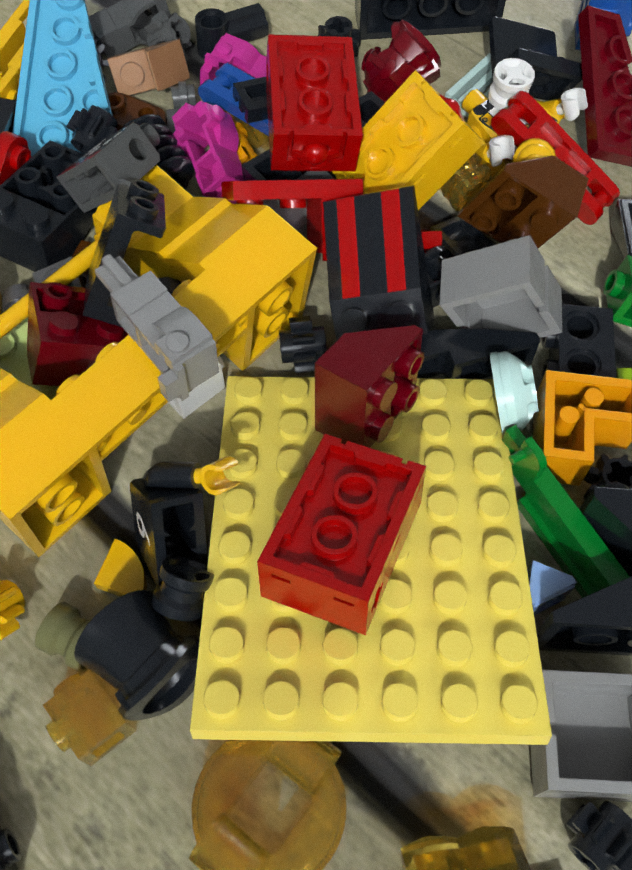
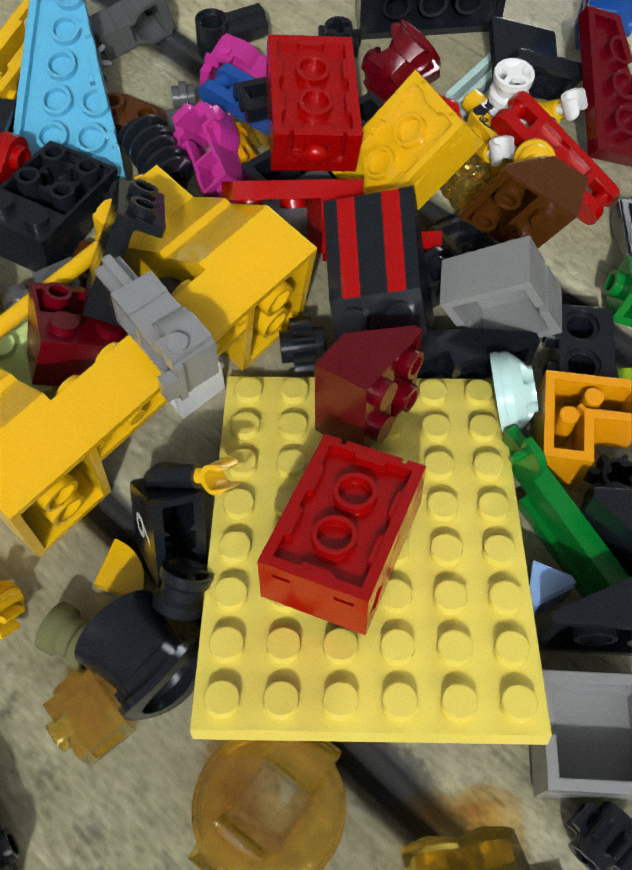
(90, 127): black gear -> none
(121, 155): dark grey torso -> none
(149, 68): medium nougat slope -> none
(168, 28): dark grey gear -> none

